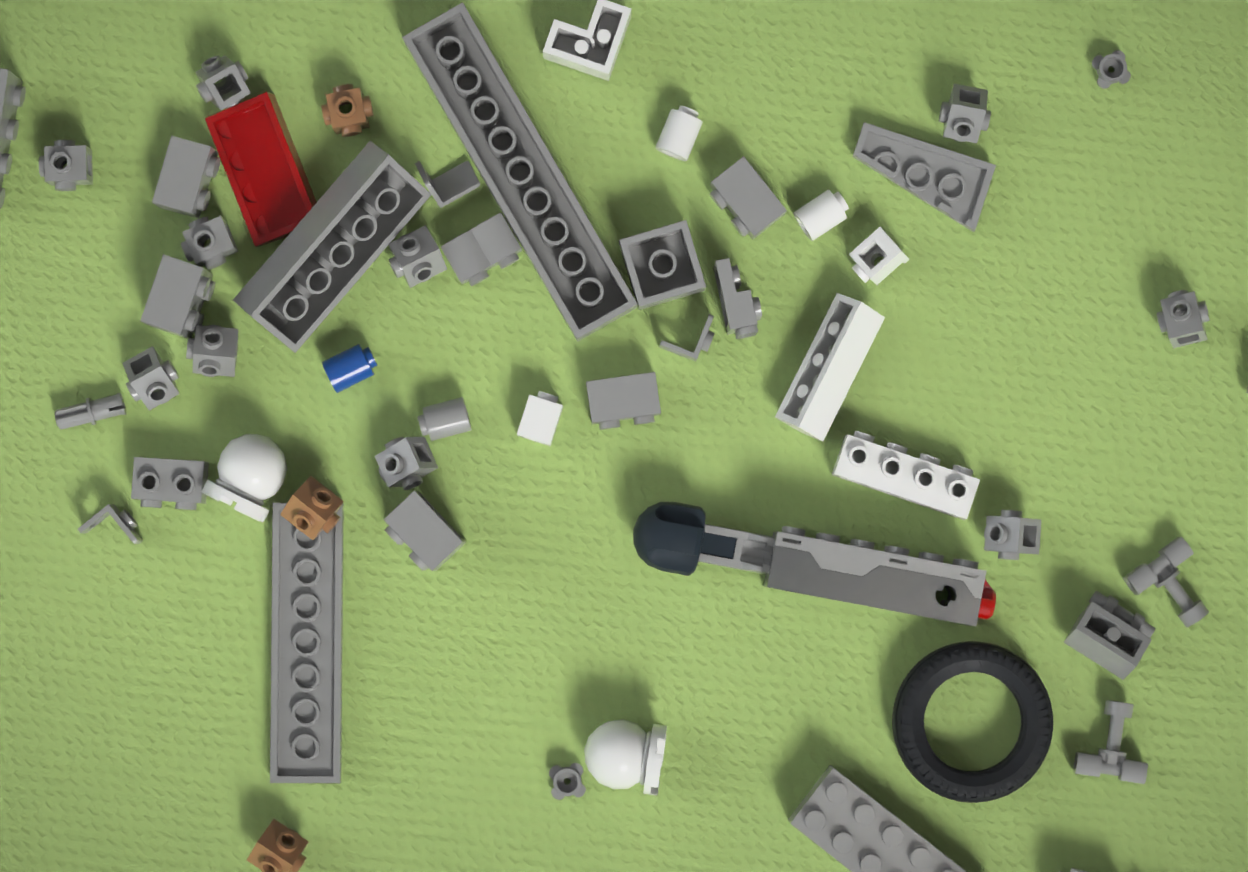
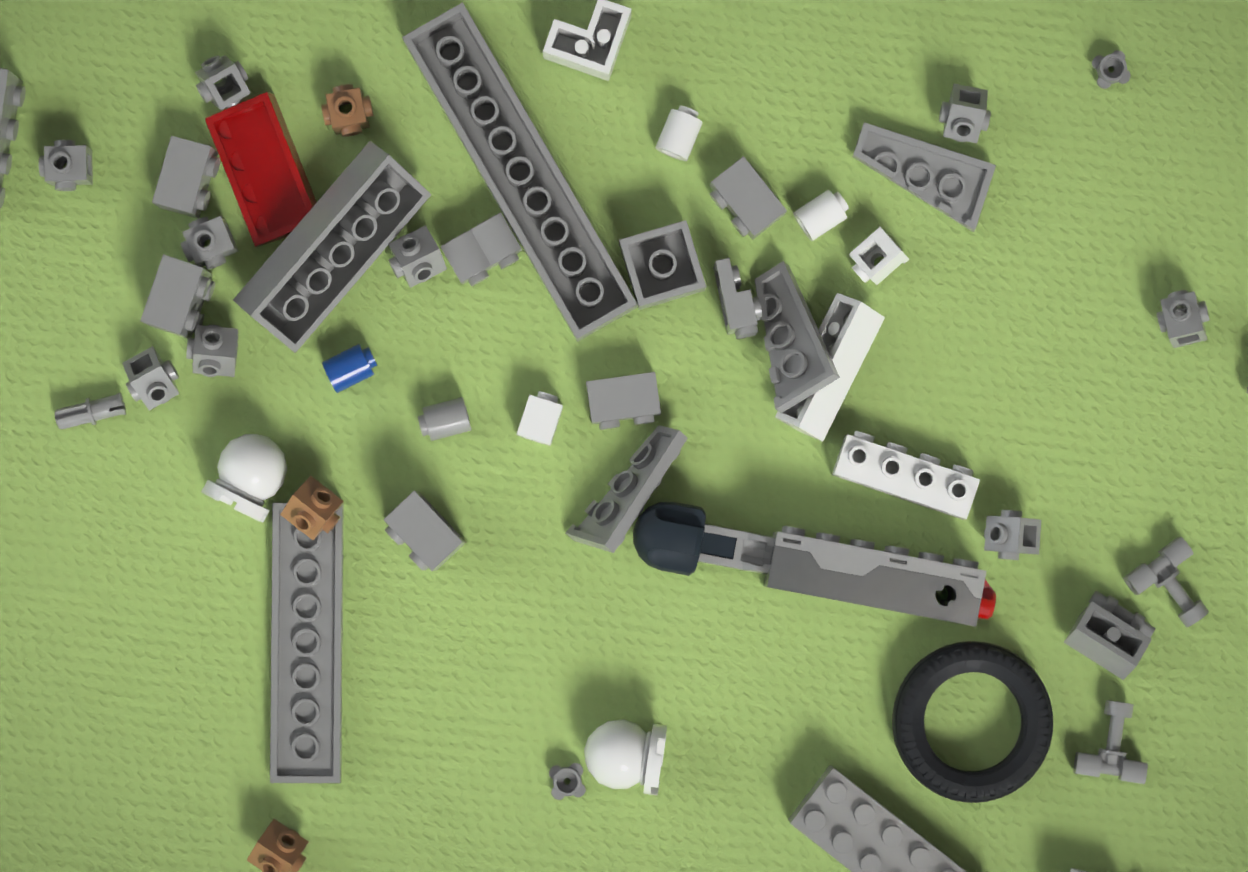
(122, 518): light grey bracket -> none
(169, 481): light grey brick -> none
(405, 462): light grey brick -> none
(450, 184): light grey bracket -> none
(629, 492): none -> light grey wing
(703, 343): light grey bracket -> none
(794, 343): none -> light grey wing

